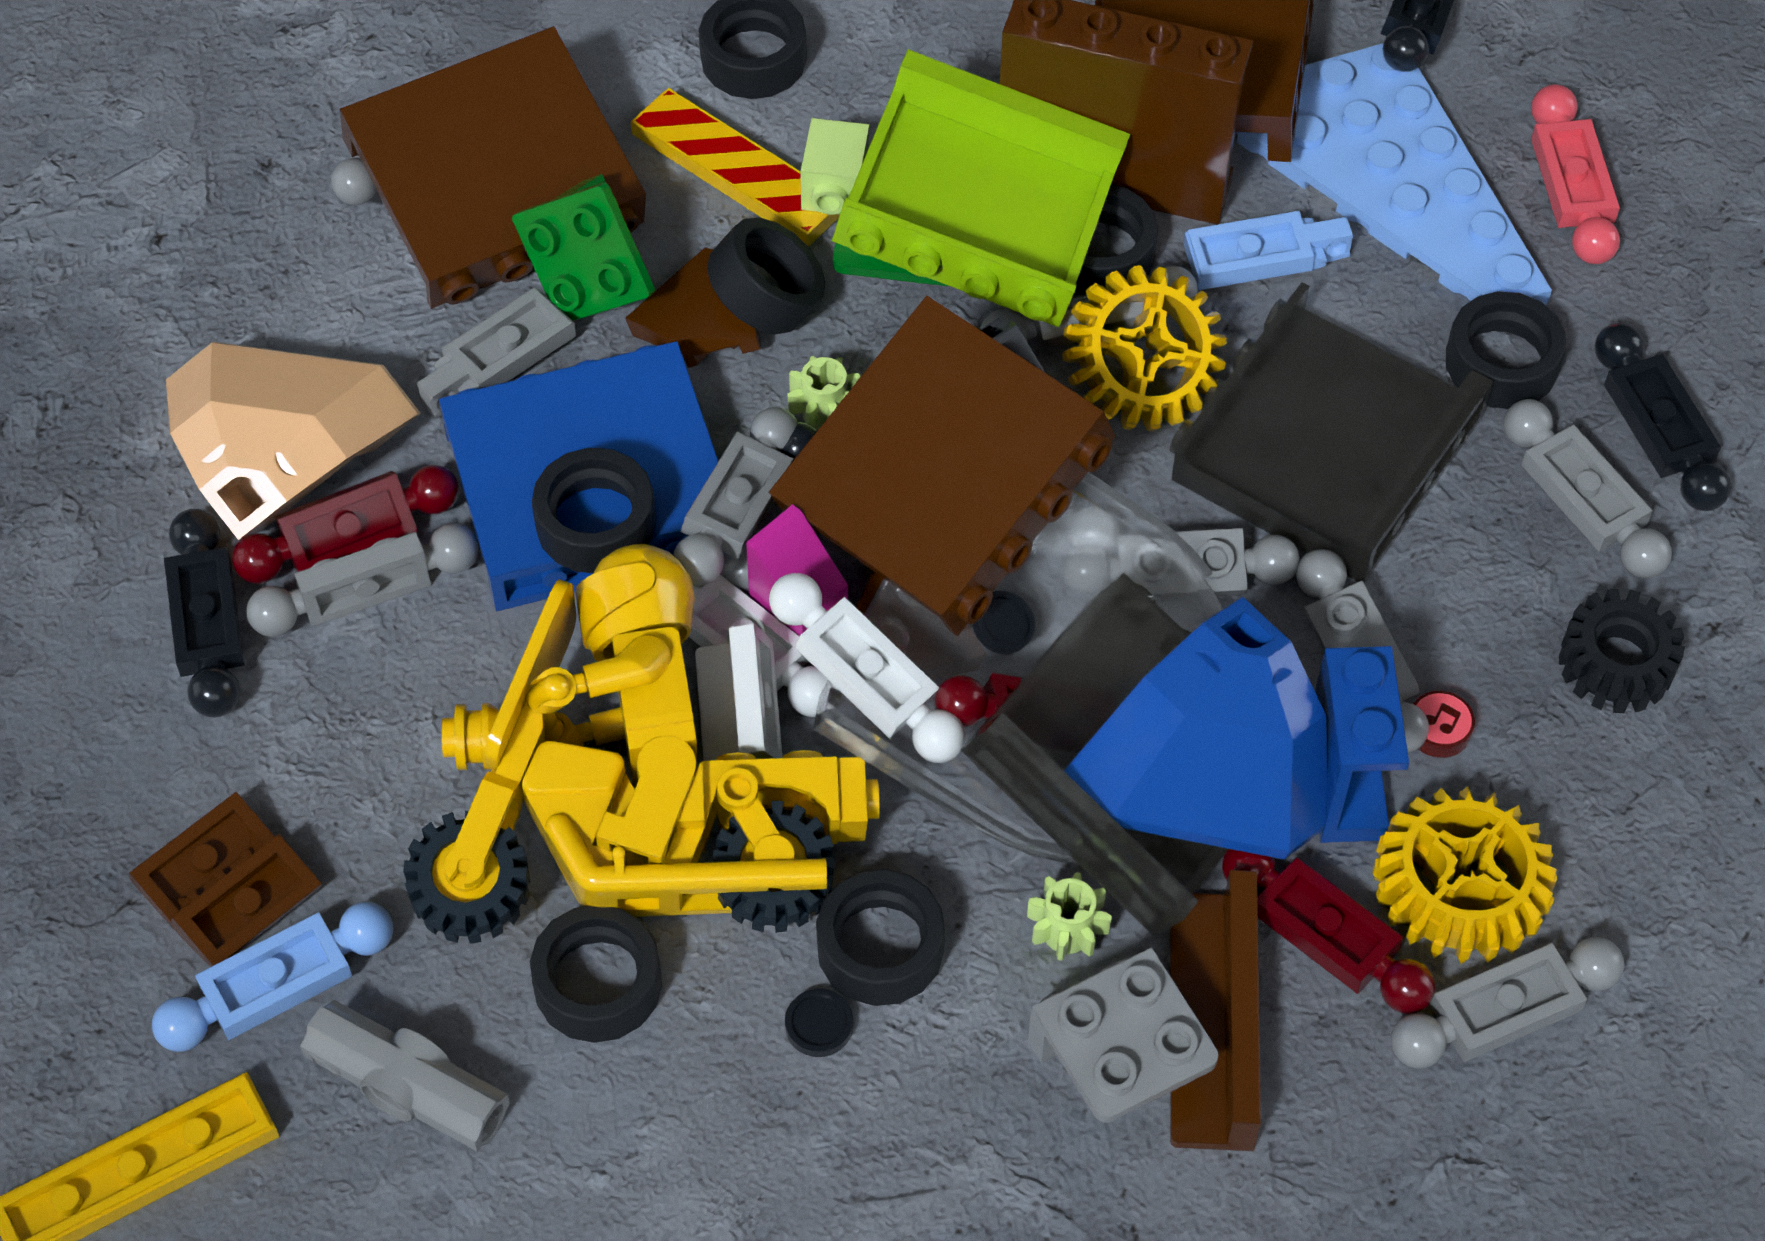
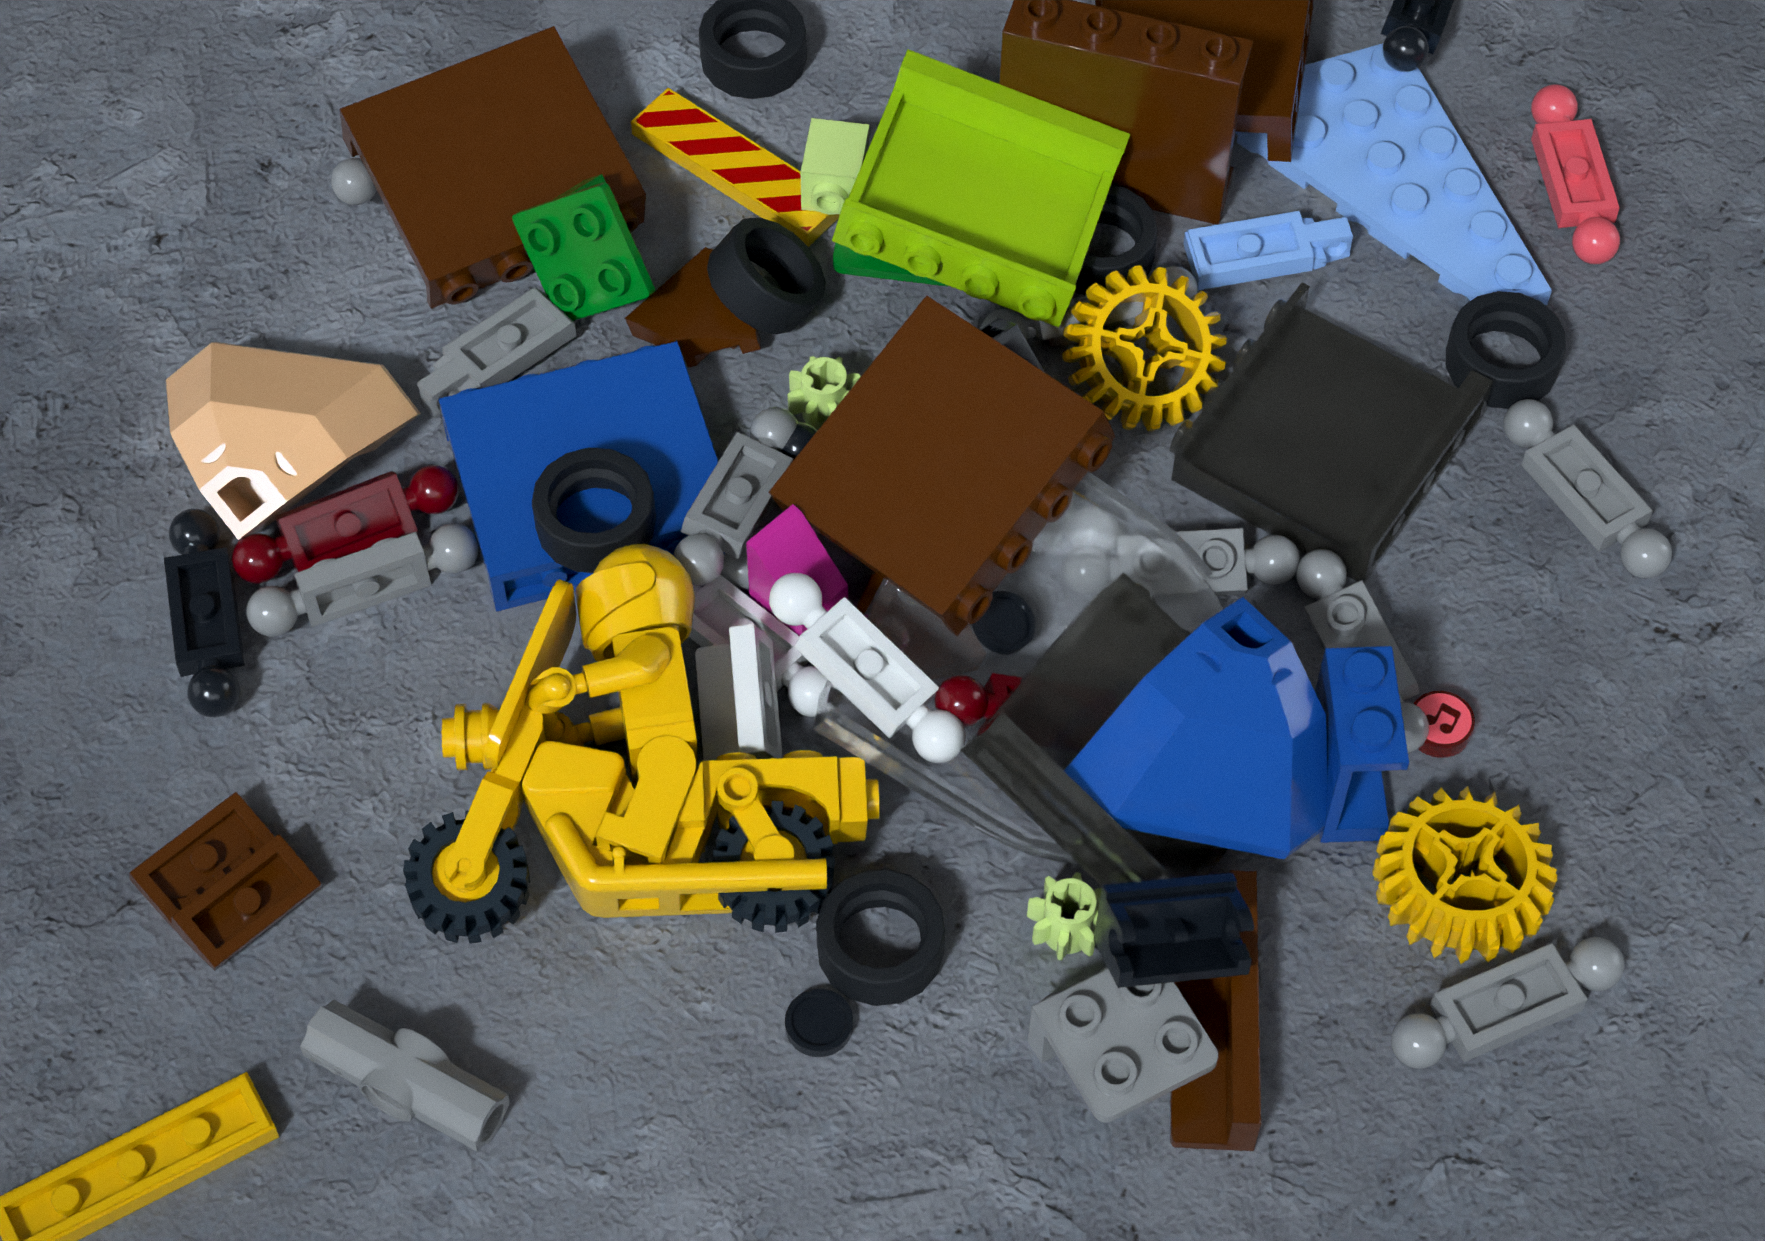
(272, 976): light blue plate -> none
(590, 926): black tyre -> none
(1173, 930): none -> black hinge
(1334, 931): dark red plate -> none
(1630, 622): black tyre -> none
(1662, 417): black plate -> none

